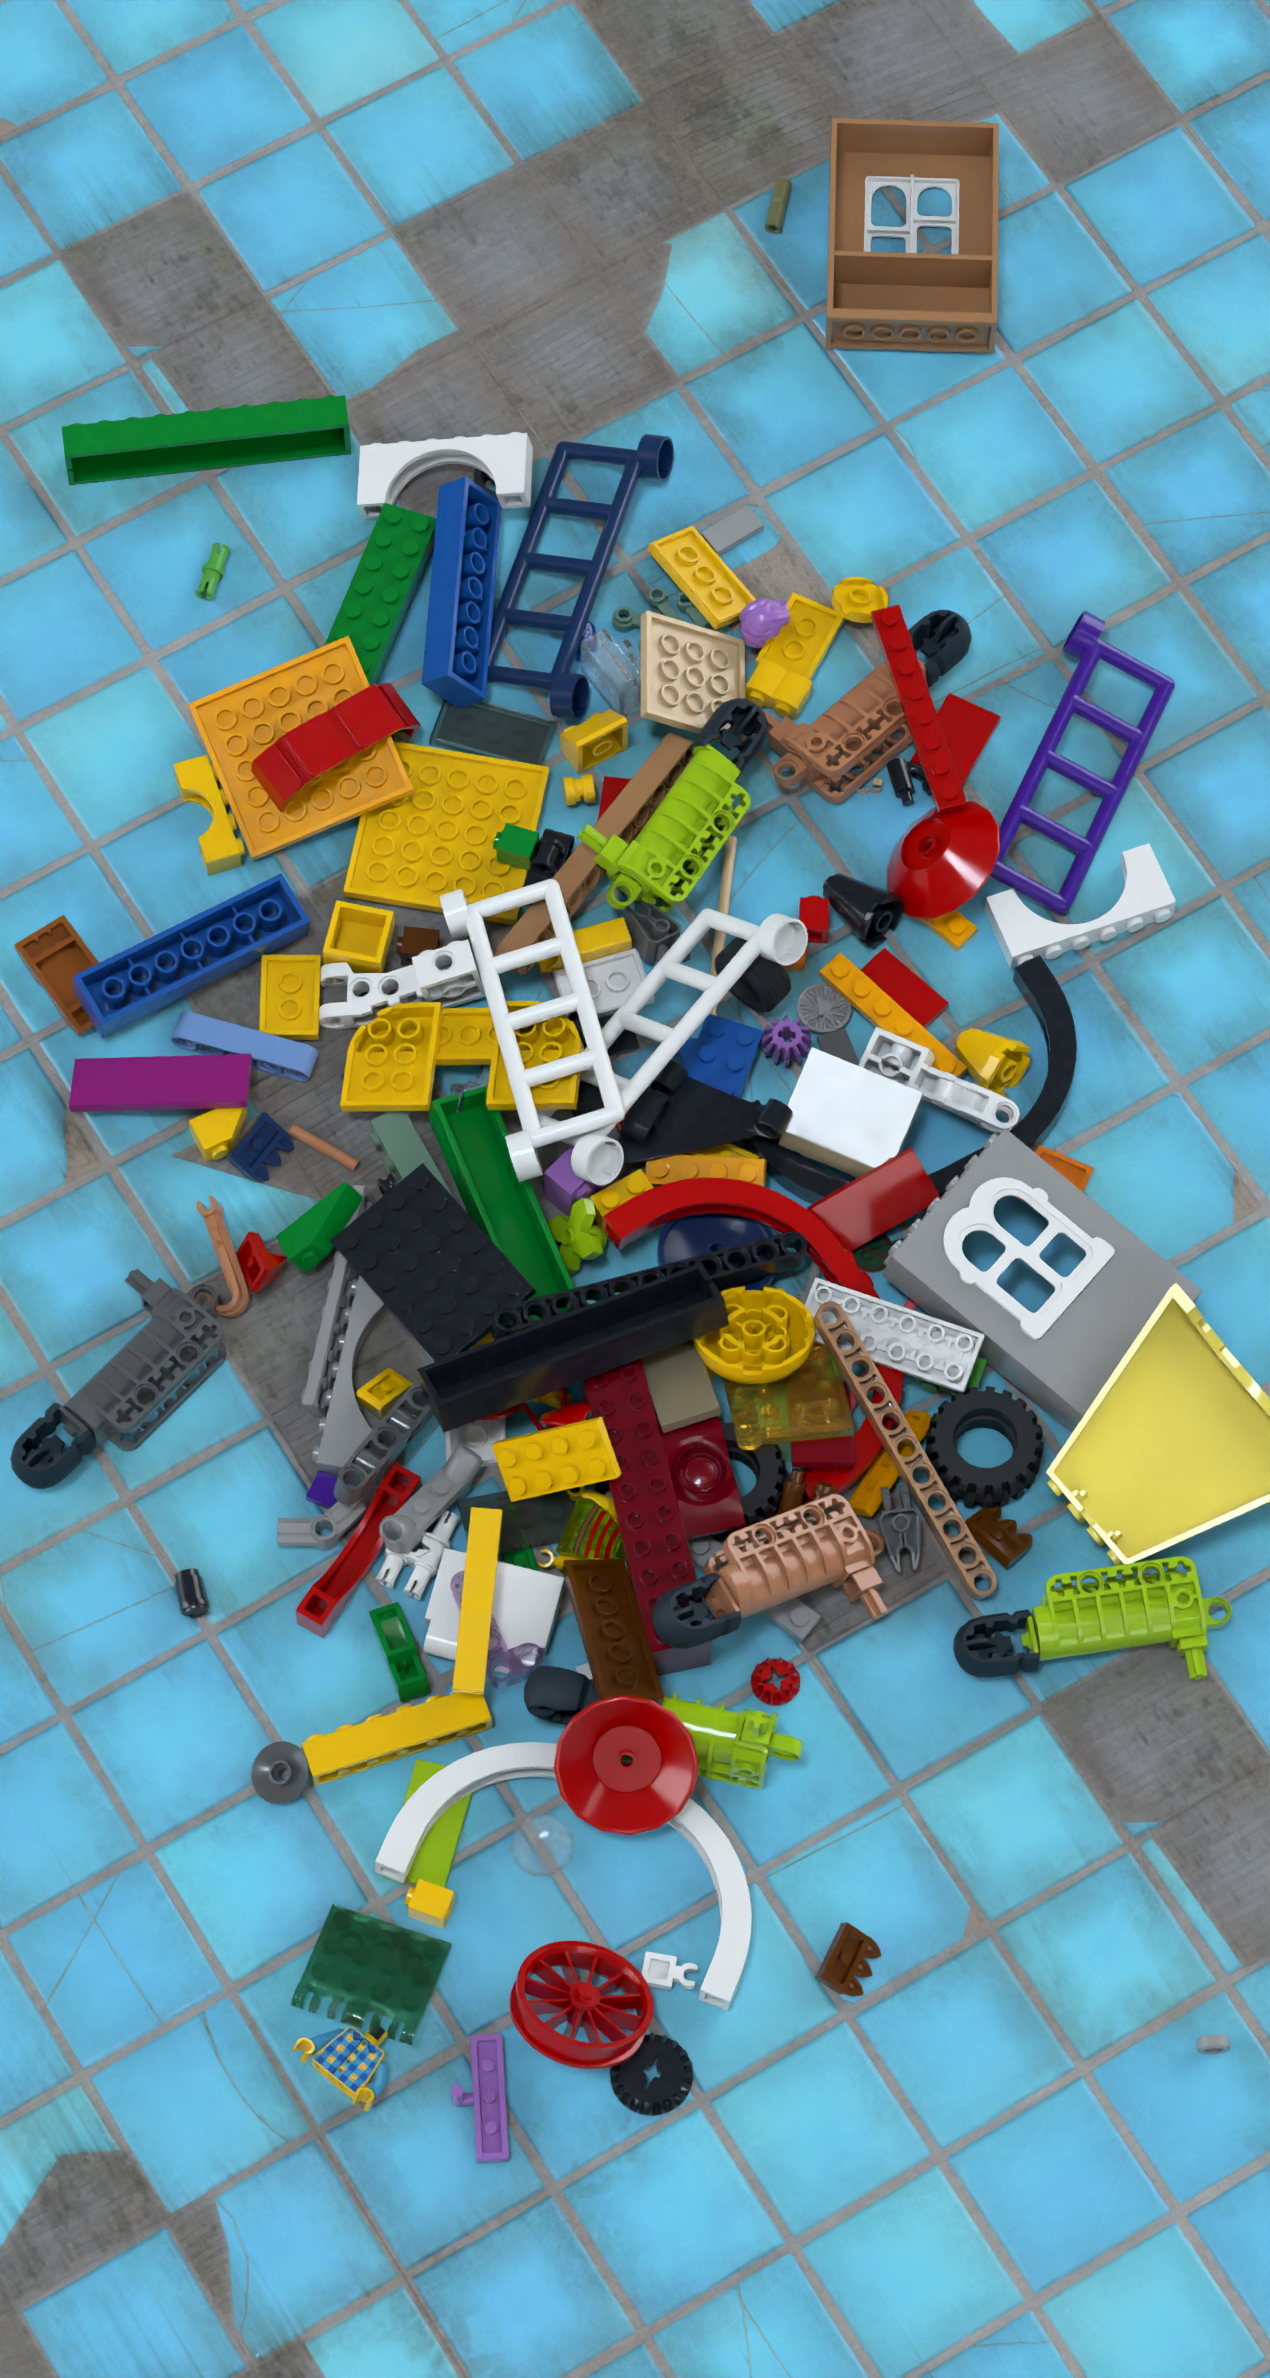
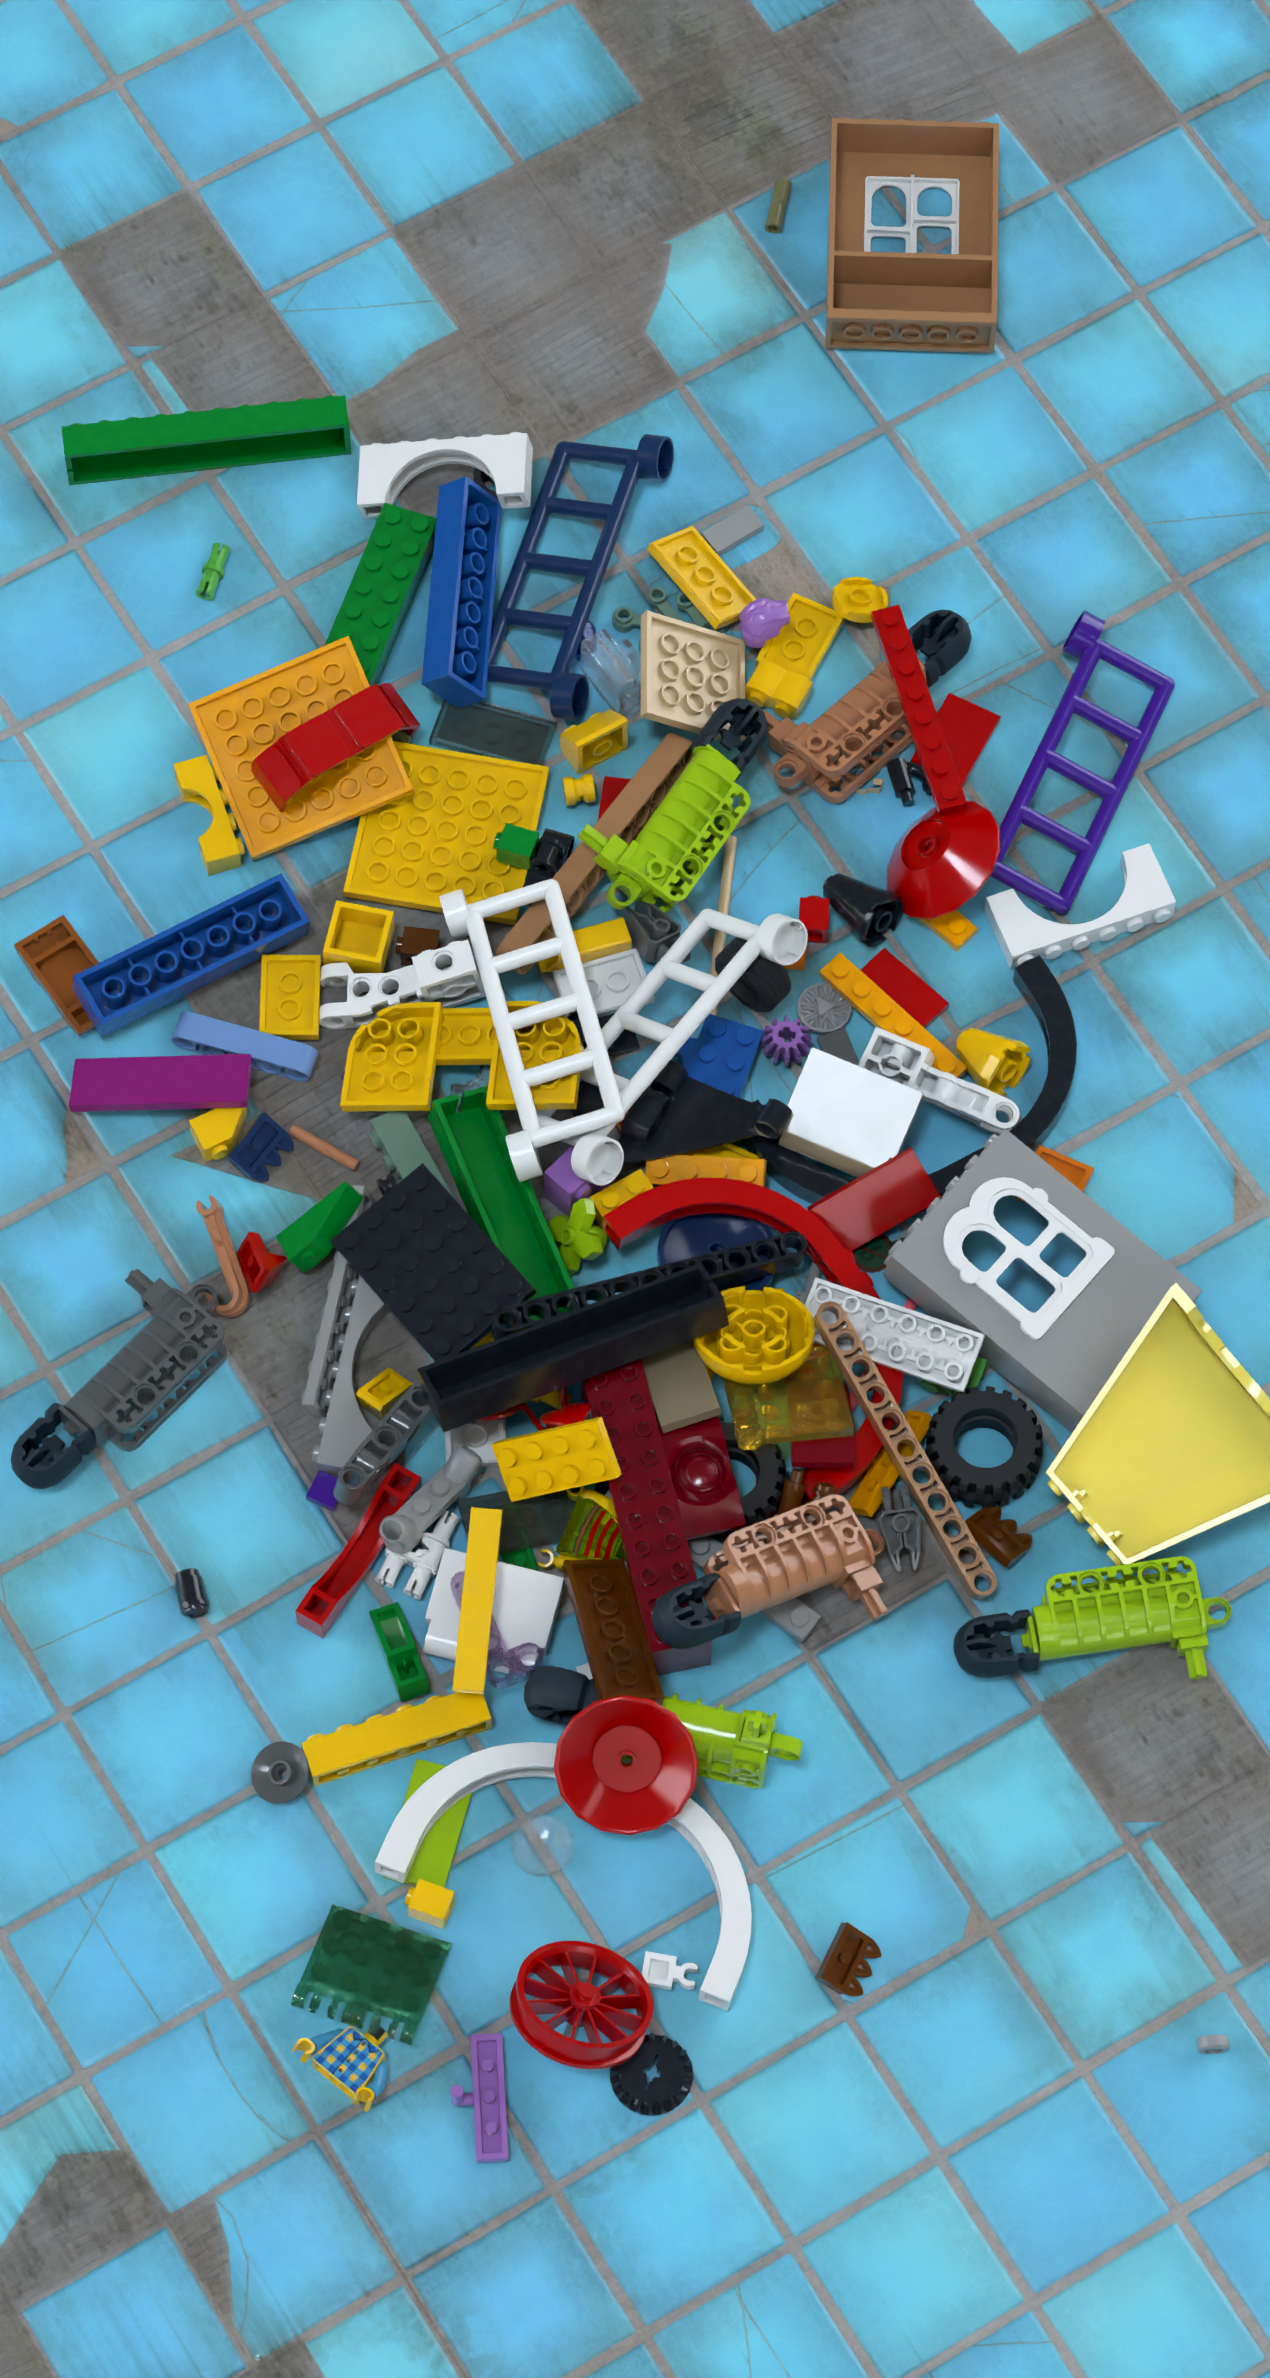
(304, 1531): light grey piece -> none
(768, 1692): red gear -> none

